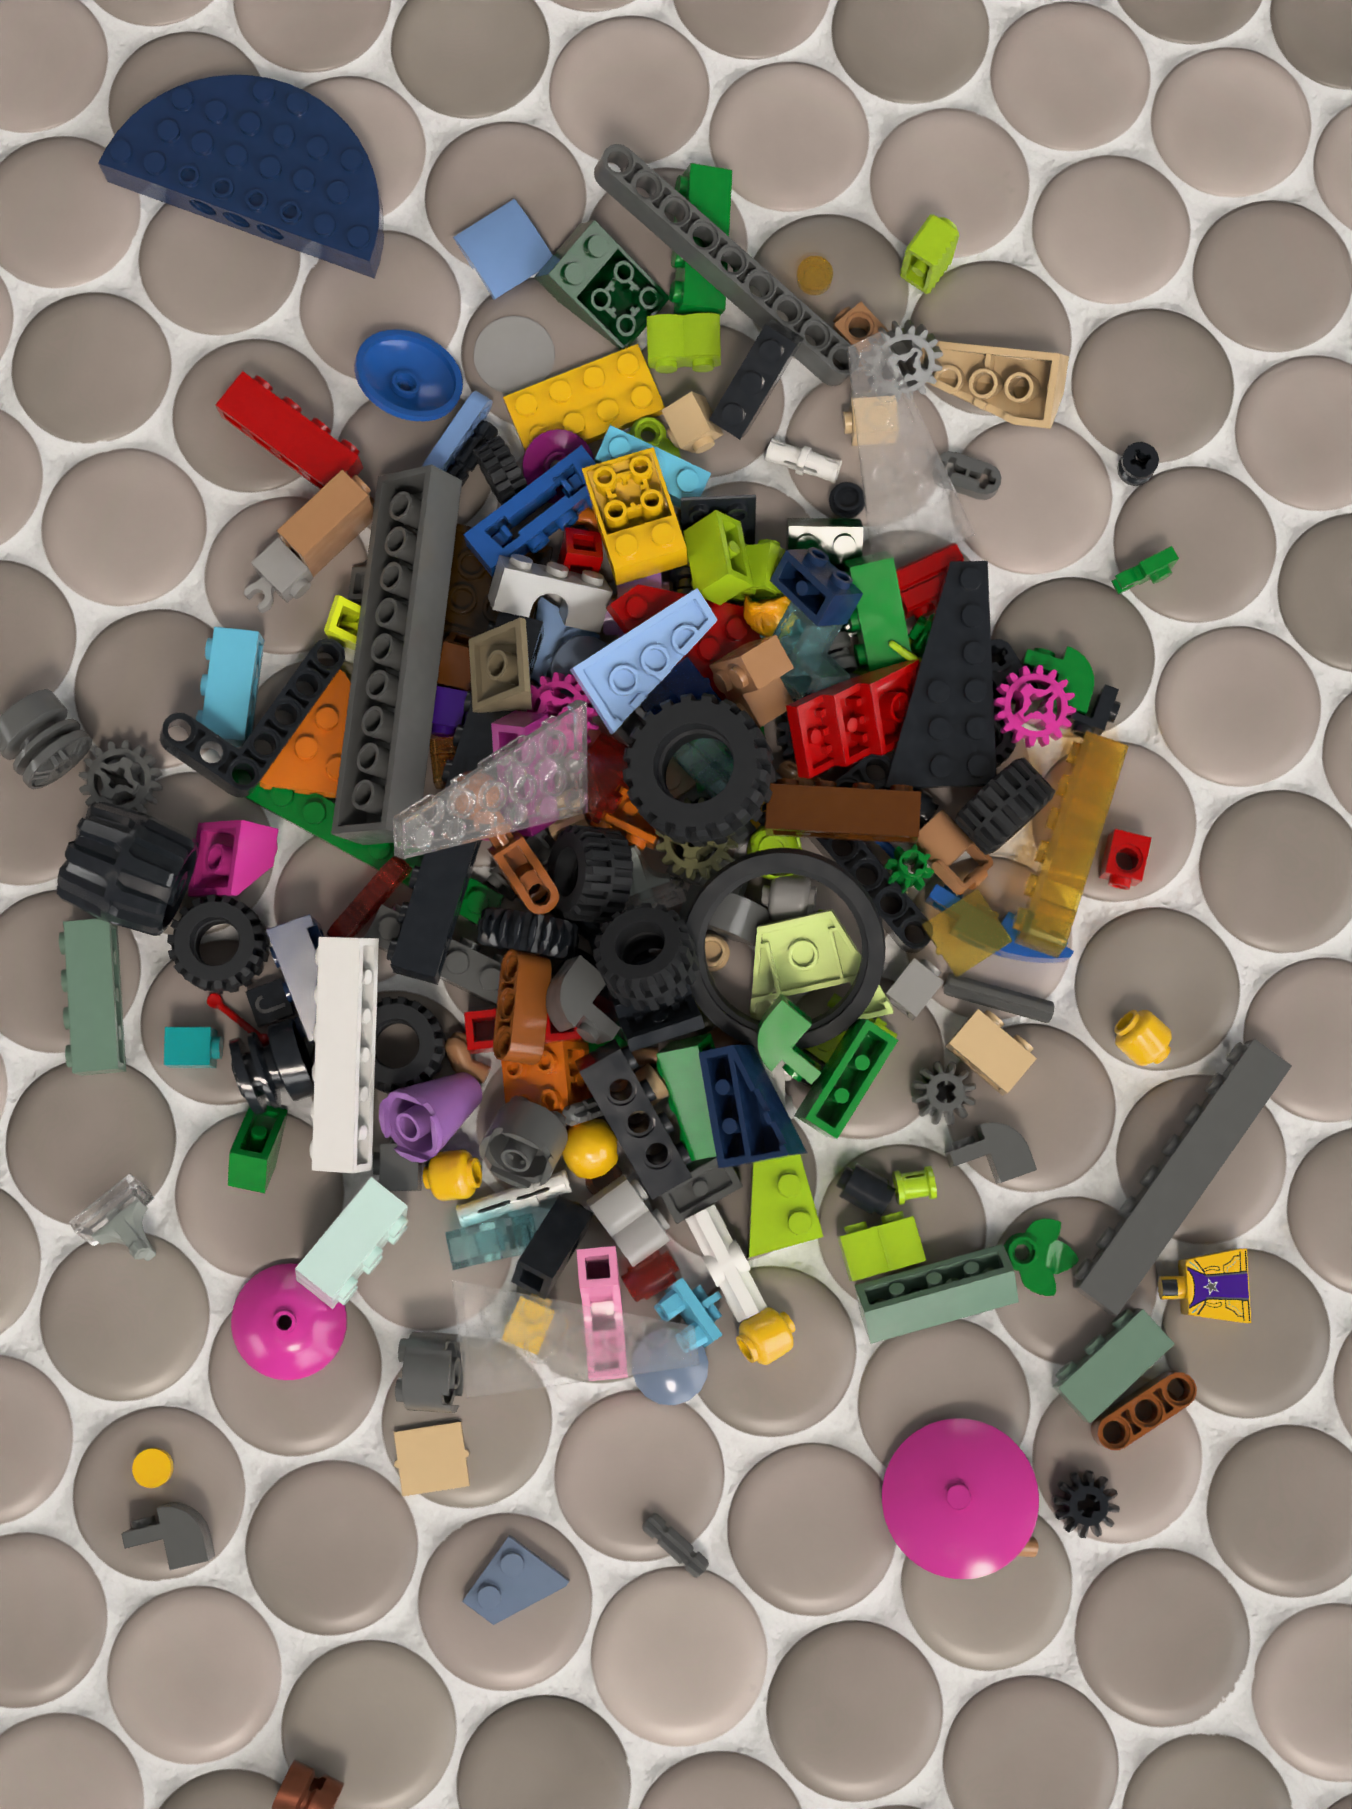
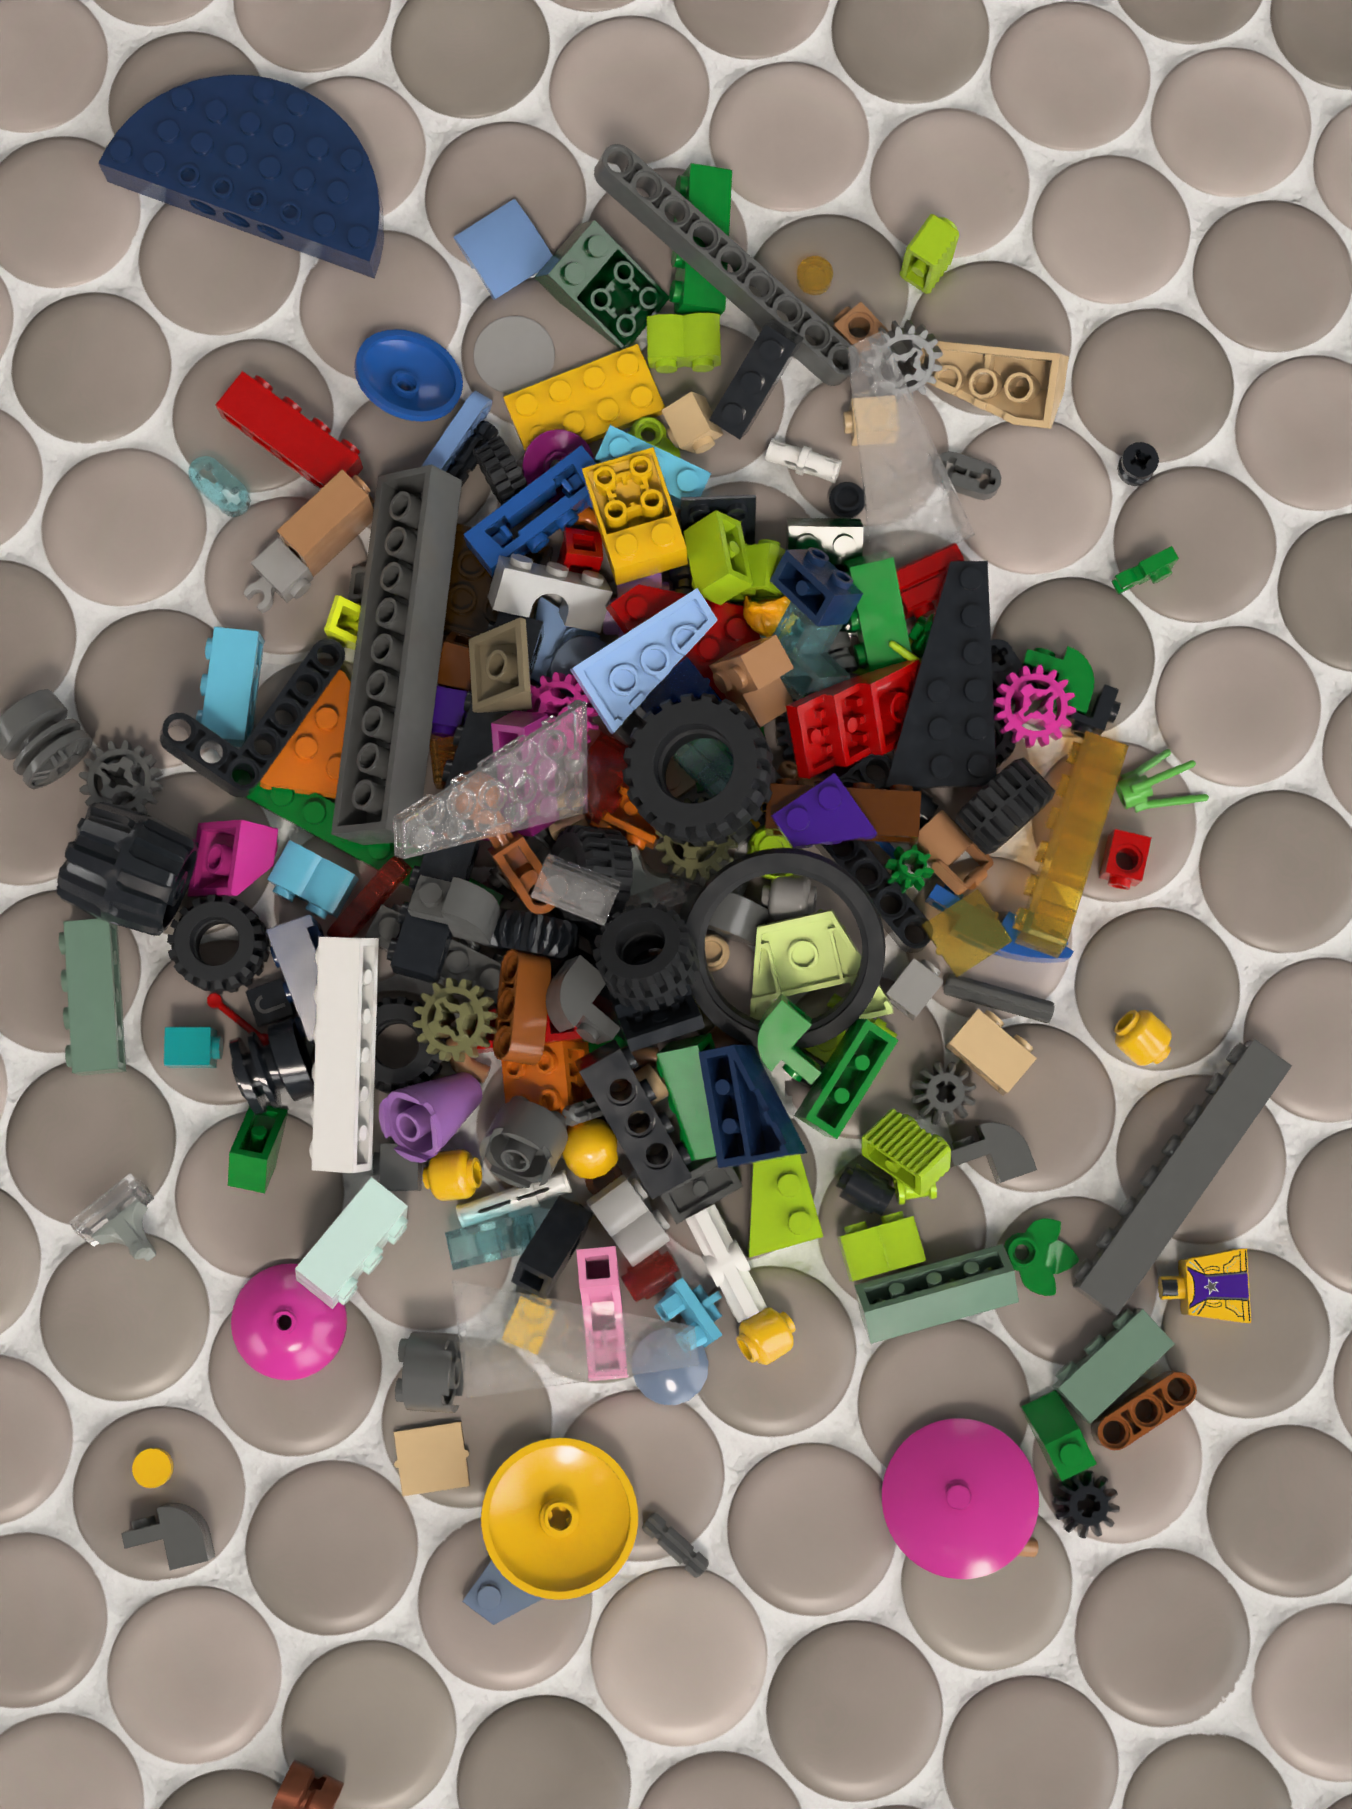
(214, 492): none -> clear light blue beam
(313, 880): none -> medium azure brick
(440, 1026): none -> olive gear
(459, 904): none -> dark grey brick
(559, 1518): none -> yellow dish
(576, 889): none -> clear brick
(823, 817): none -> dark purple wing
(907, 1151): none -> lime brick
(1058, 1436): none -> green slope
(1135, 789): none -> bright green plant

